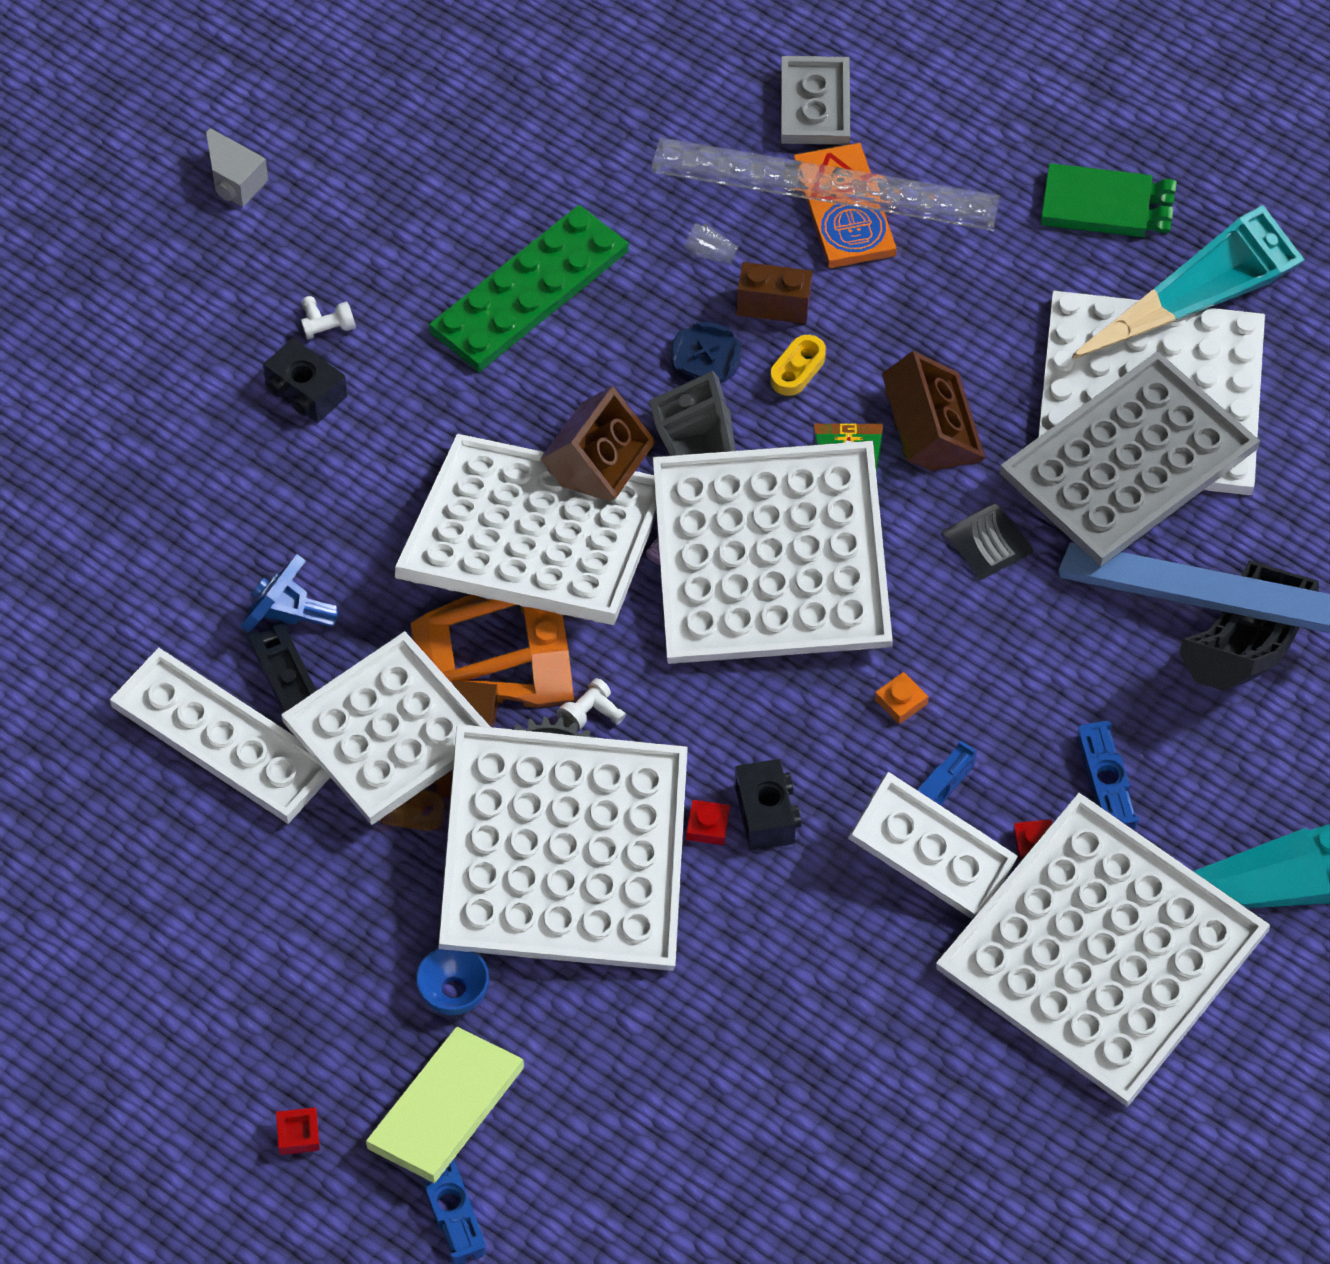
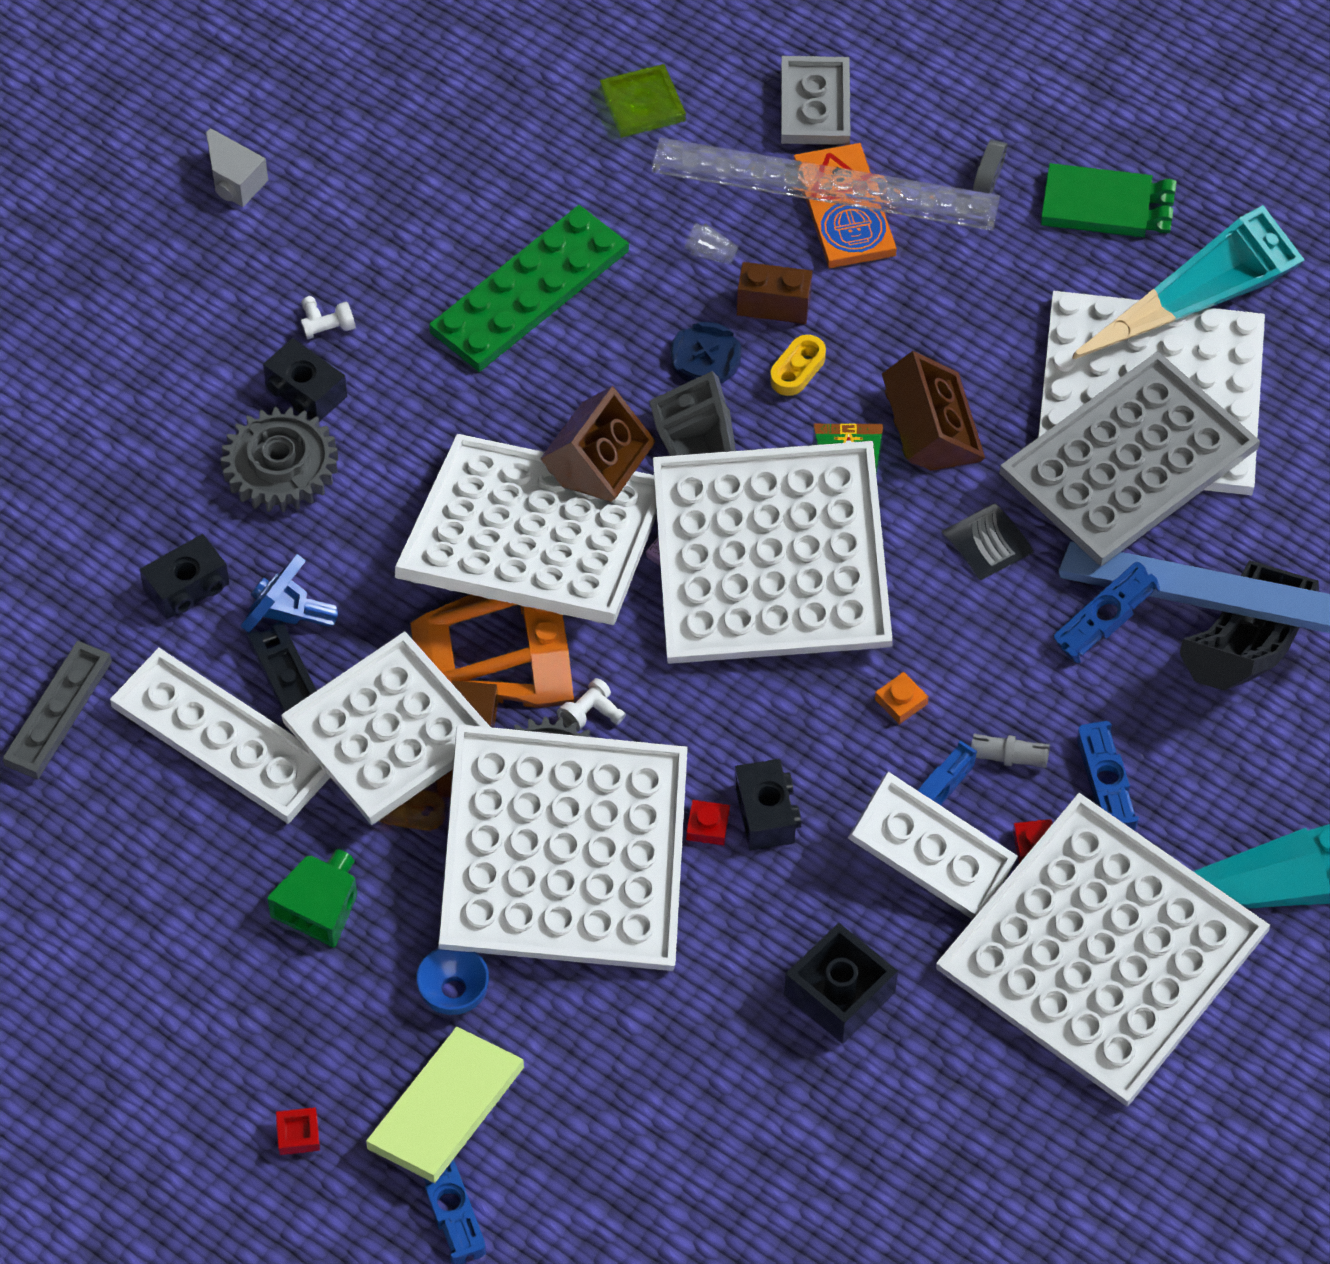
(57, 710): none -> dark grey plate
(195, 560): none -> black brick
(305, 464): none -> dark grey gear
(316, 897): none -> green torso
(642, 100): none -> clear neon green tile
(840, 983): none -> black brick
(990, 166): none -> dark grey beam
(1011, 750): none -> light grey pin
(1124, 593): none -> blue piece

